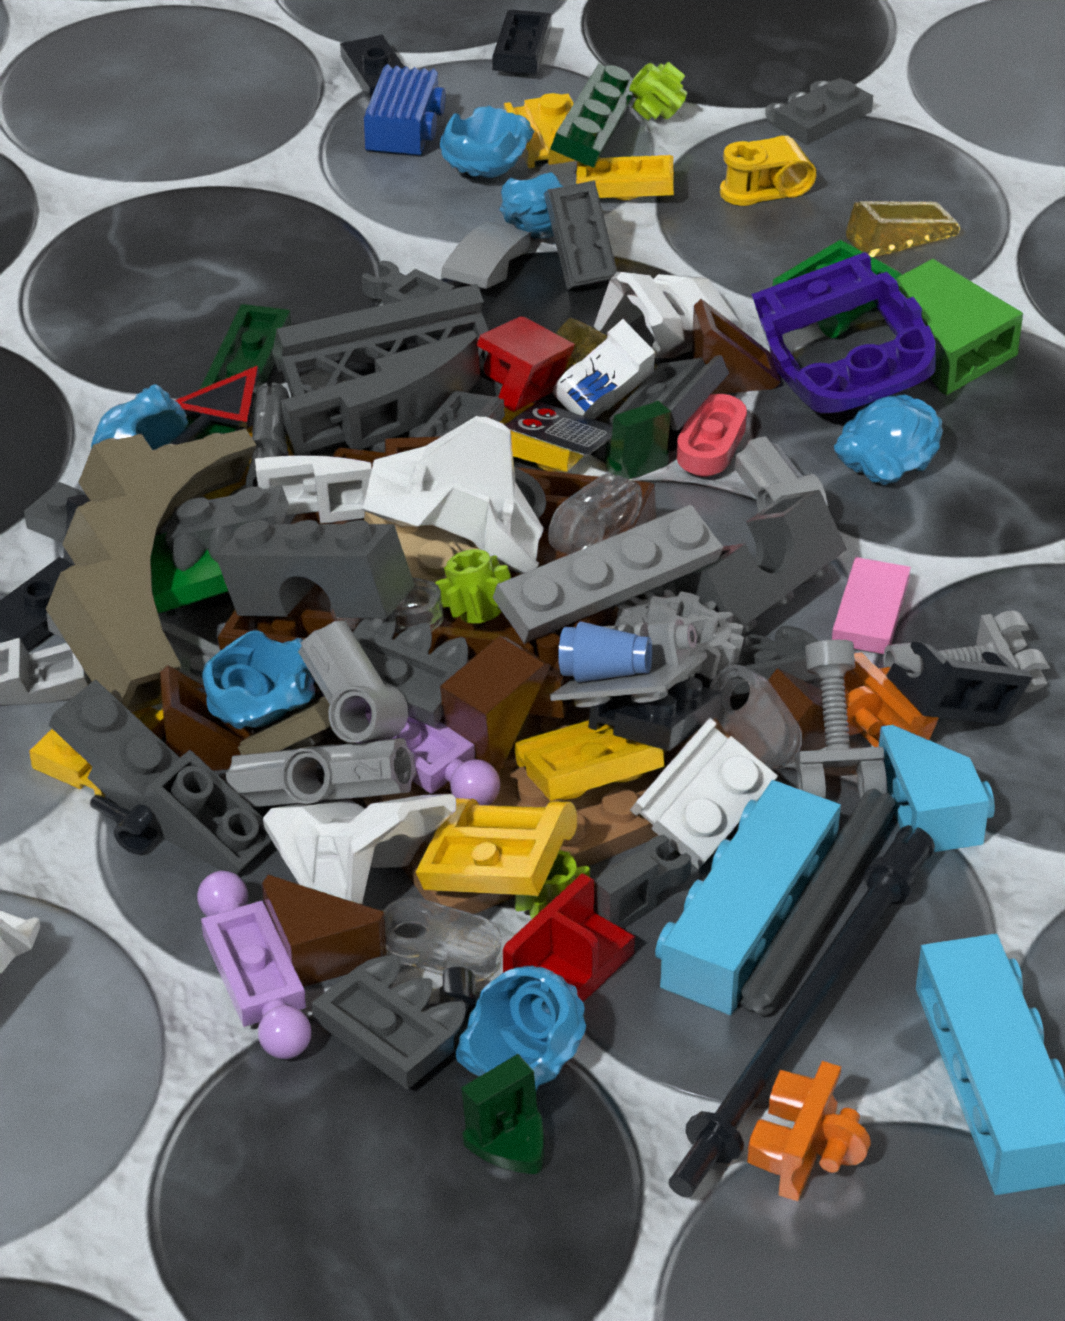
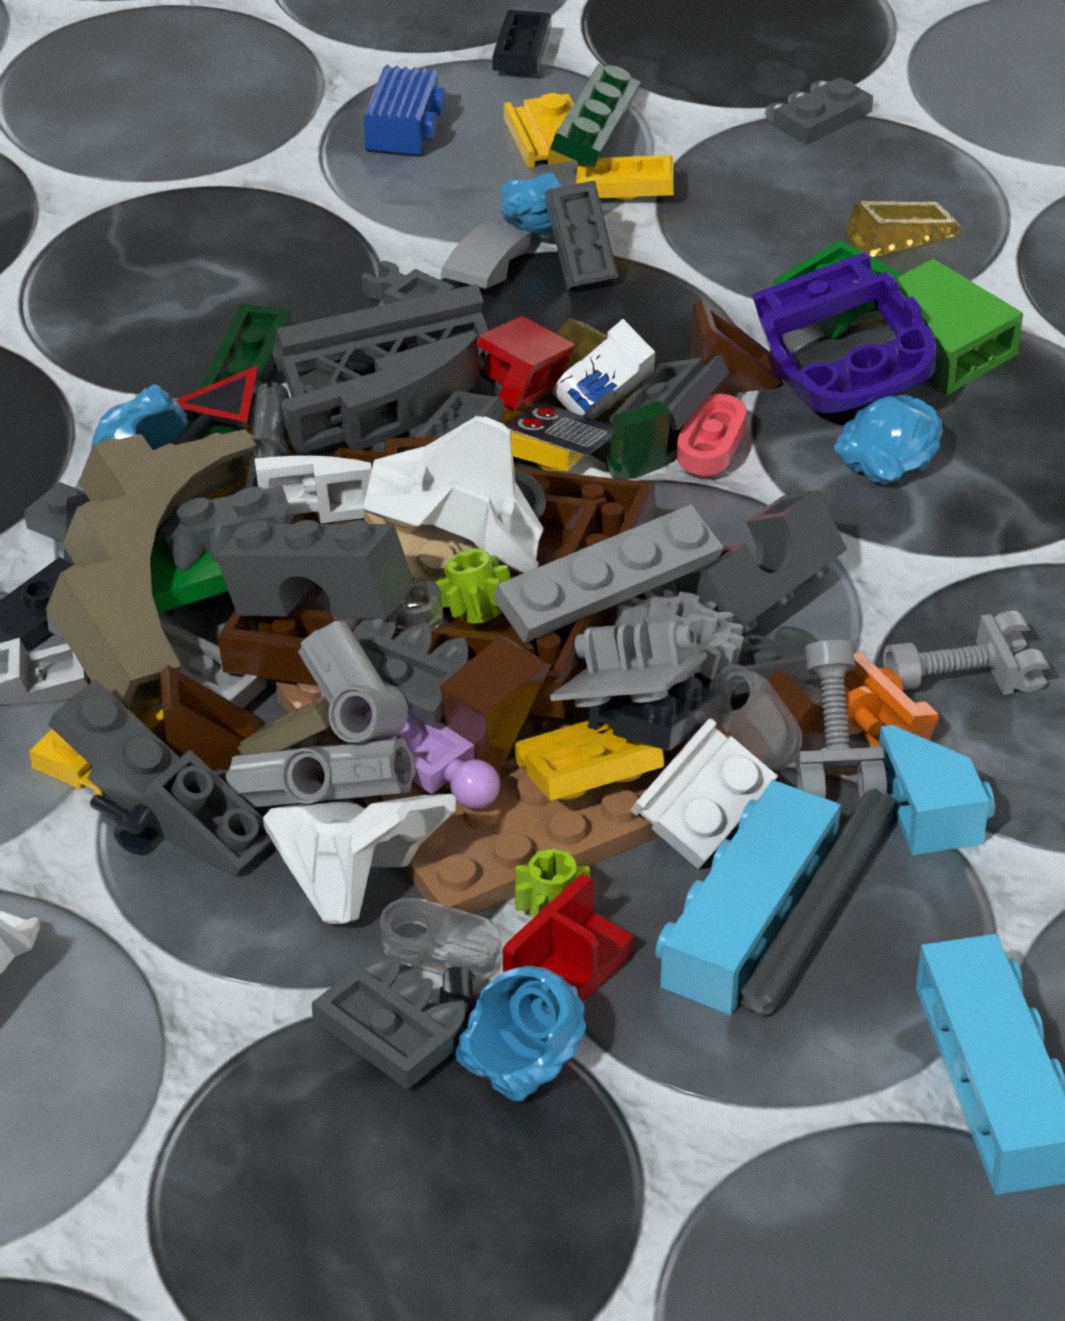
(254, 965): lavender plate -> none
(257, 681): dark azure hair -> none
(322, 931): reddish brown slope -> none
(367, 59): black plate -> none
(485, 142): dark azure hair -> none
(496, 848): yellow plate -> none
(504, 1117): dark green tile -> none
(598, 511): clear piece -> none
(602, 653): medium blue cone -> none
(631, 887): dark grey plate -> none
(639, 294): white piece -> none
(658, 91): lime gear -> none
(716, 1134): black bar -> none
(767, 169): yellow piece -> none
(771, 473): light grey piece -> none
(815, 1131): orange hips -> none
(871, 604): bright pink tile -> none
(961, 687): black hinge -> none

